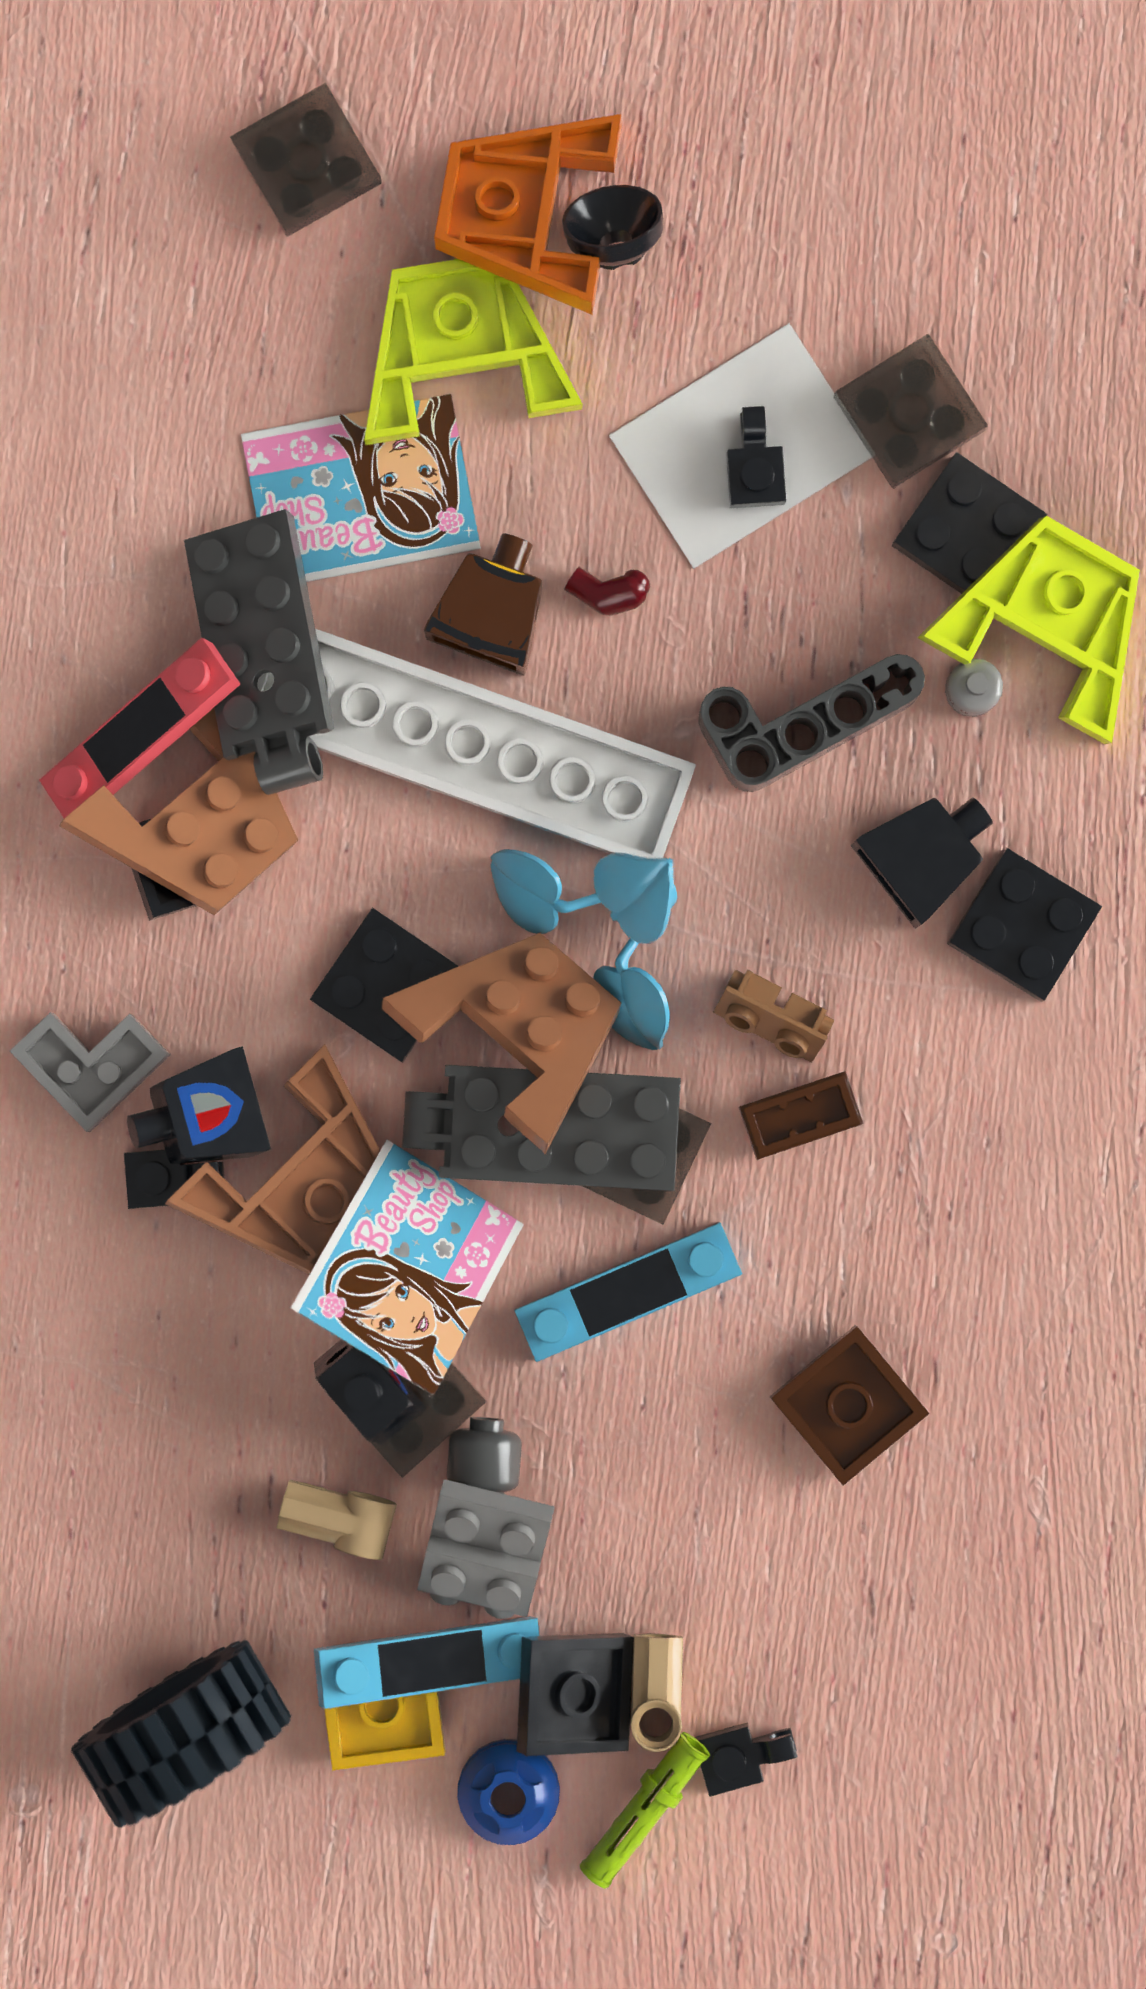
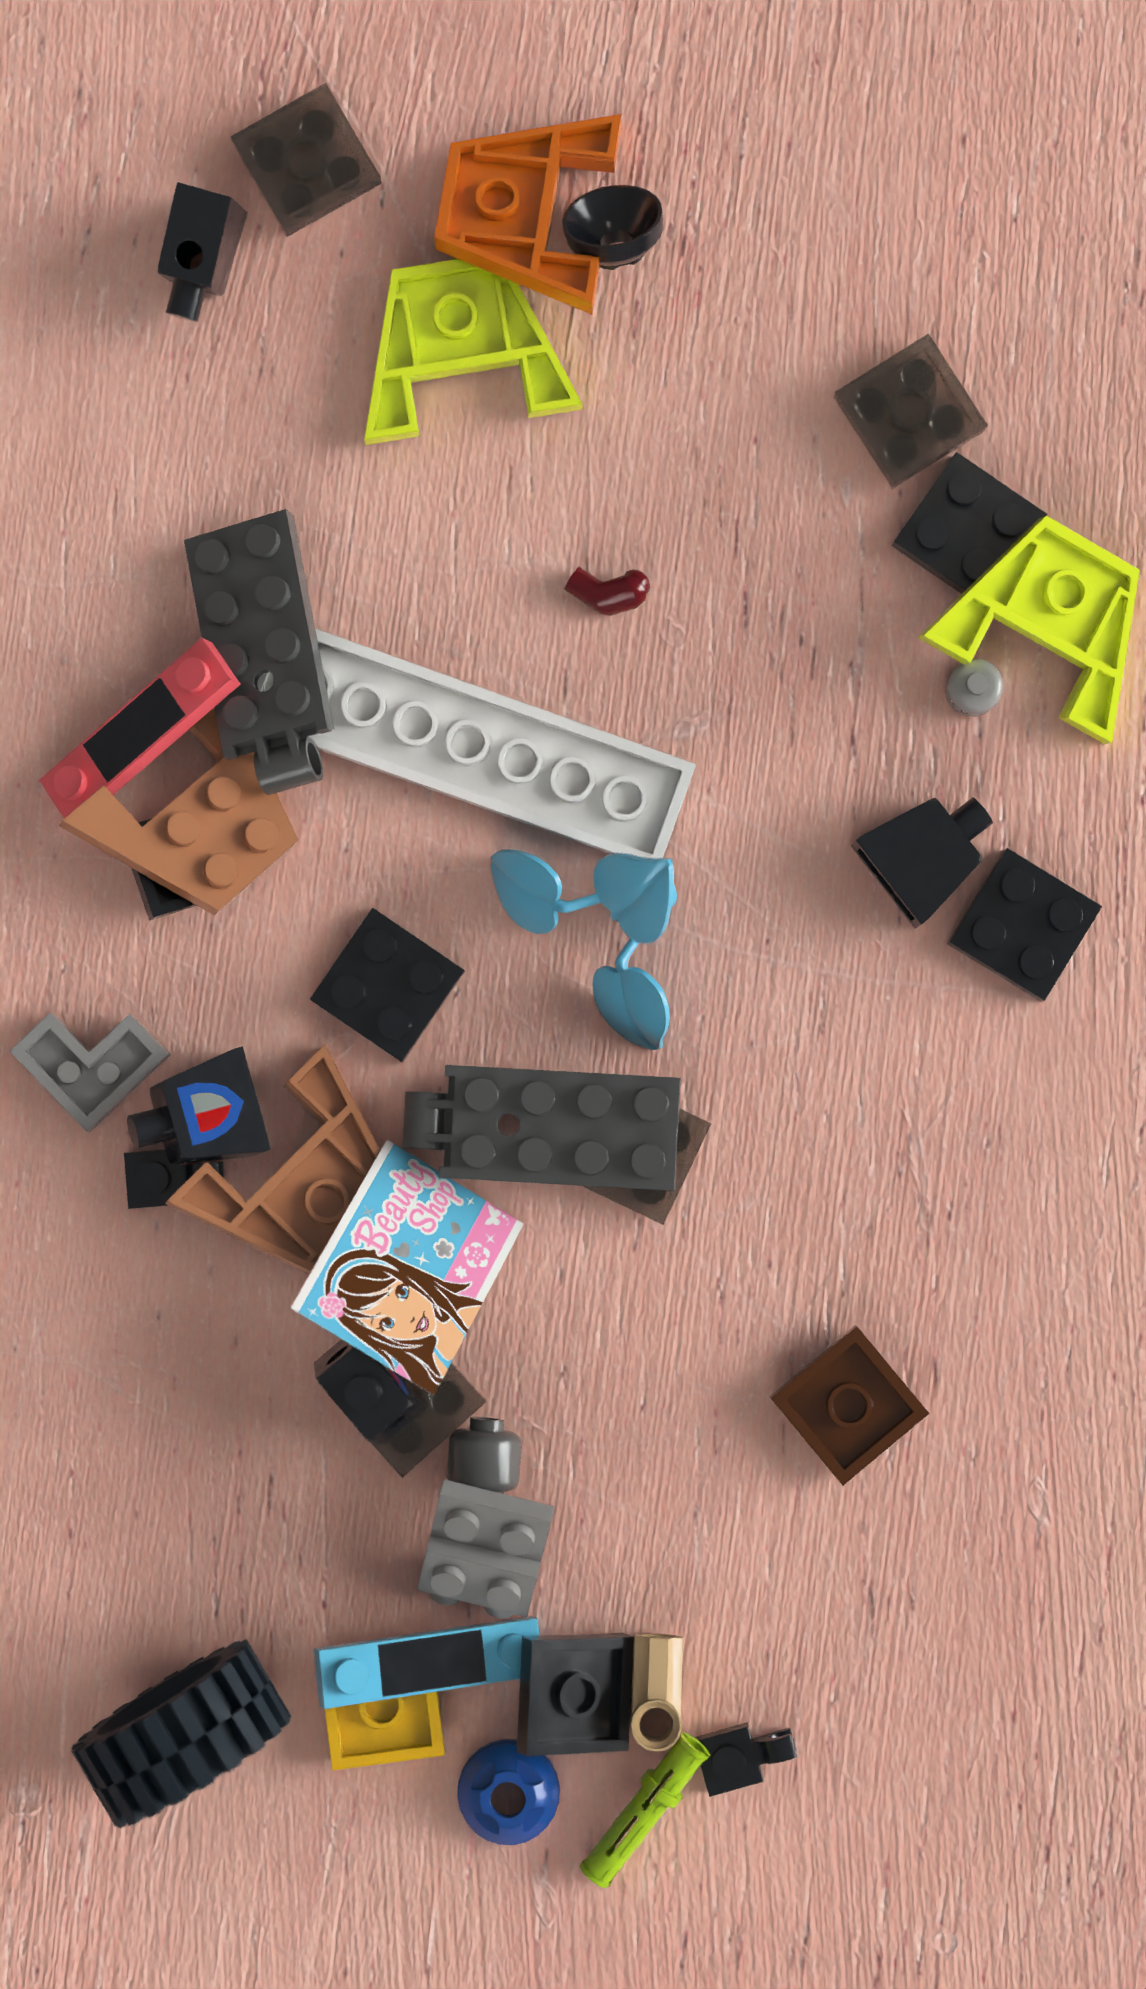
(199, 224): none -> black torso
(352, 1521): tan piece -> none
(364, 502): sticker -> none
(490, 607): reddish brown torso -> none
(532, 1006): nougat wing -> none
(628, 1292): plate -> none
(684, 442): white sticker -> none
(750, 1008): medium nougat hinge -> none
(755, 471): black plate -> none
(800, 1115): reddish brown plate -> none
(816, 714): dark grey beam -> none

